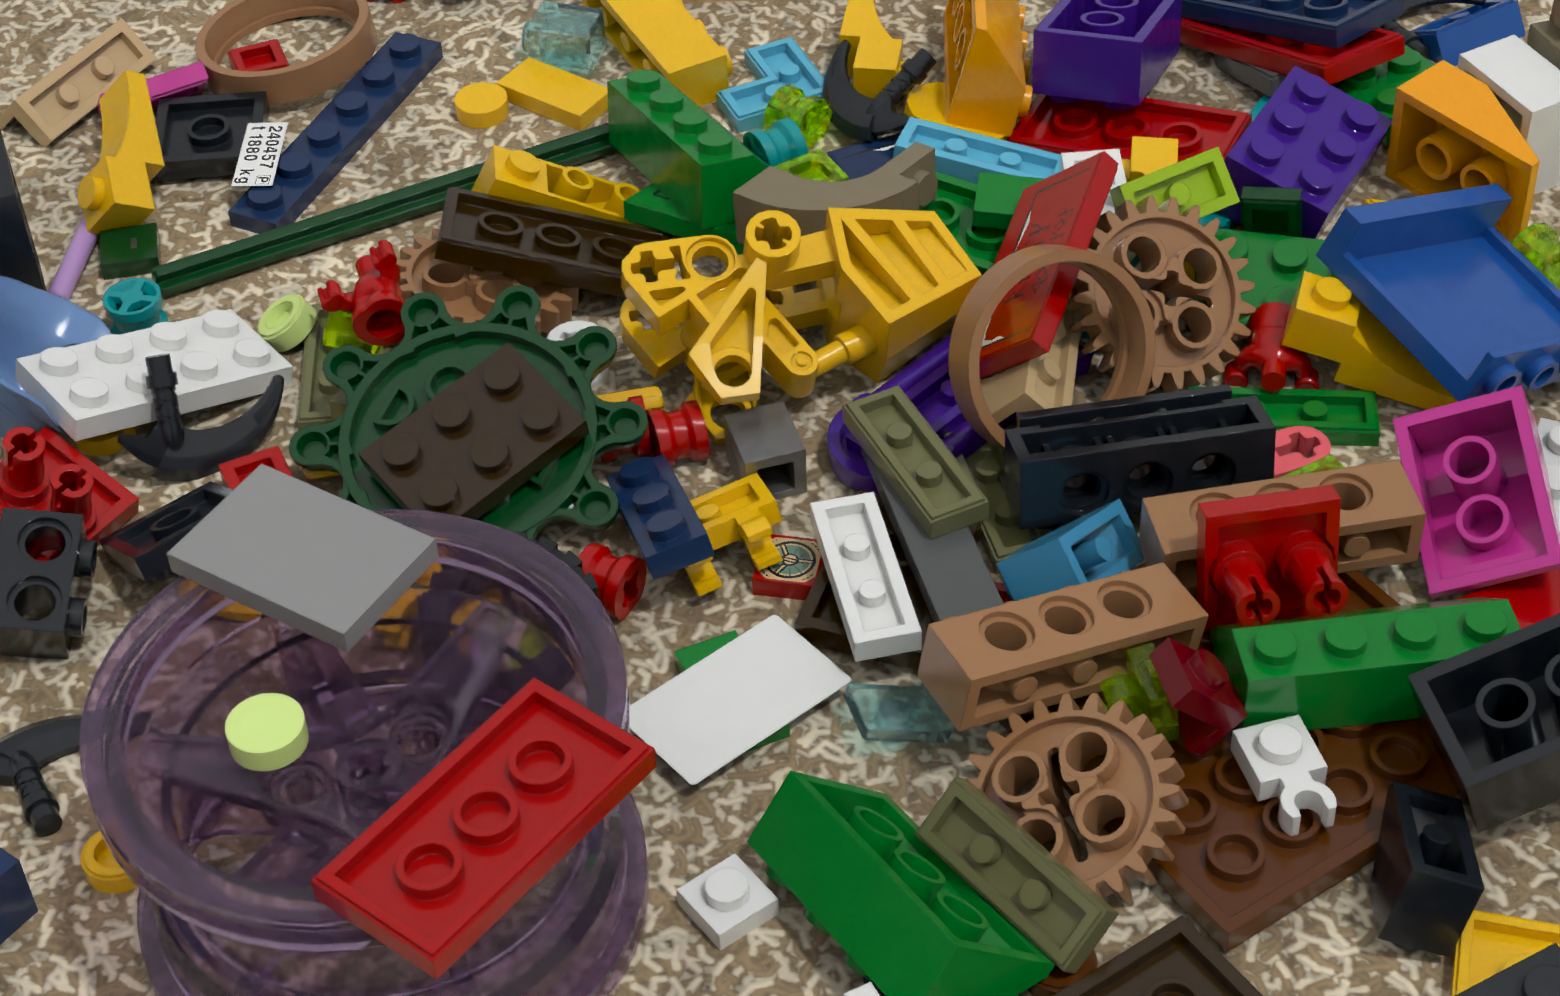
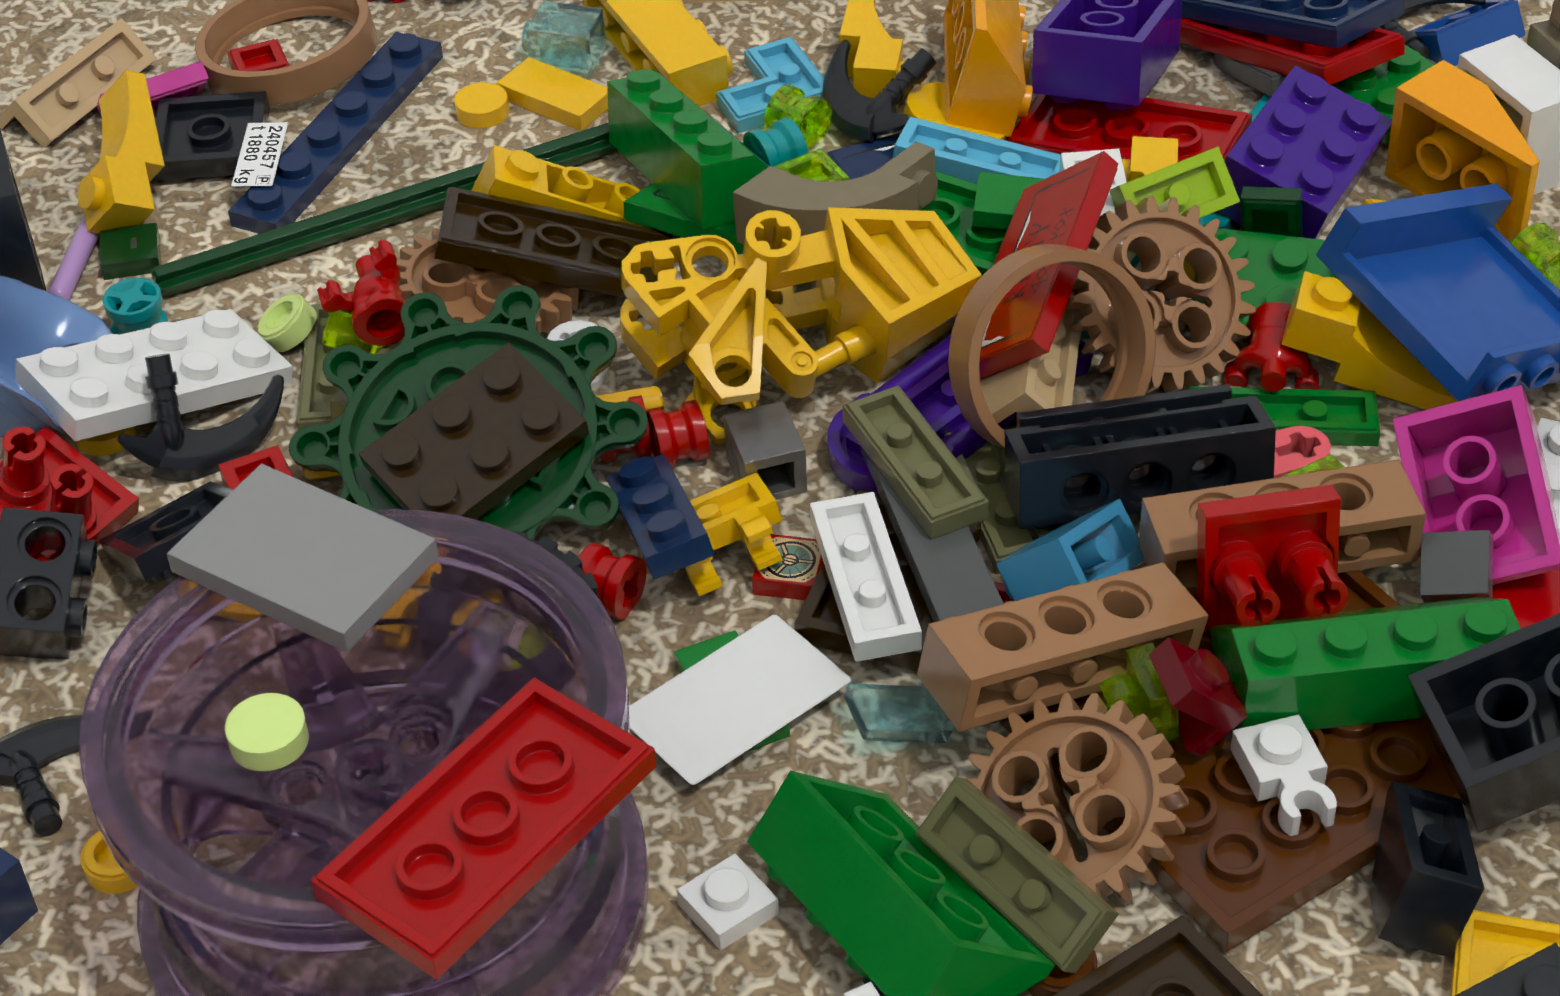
(1456, 565): none -> dark grey tile

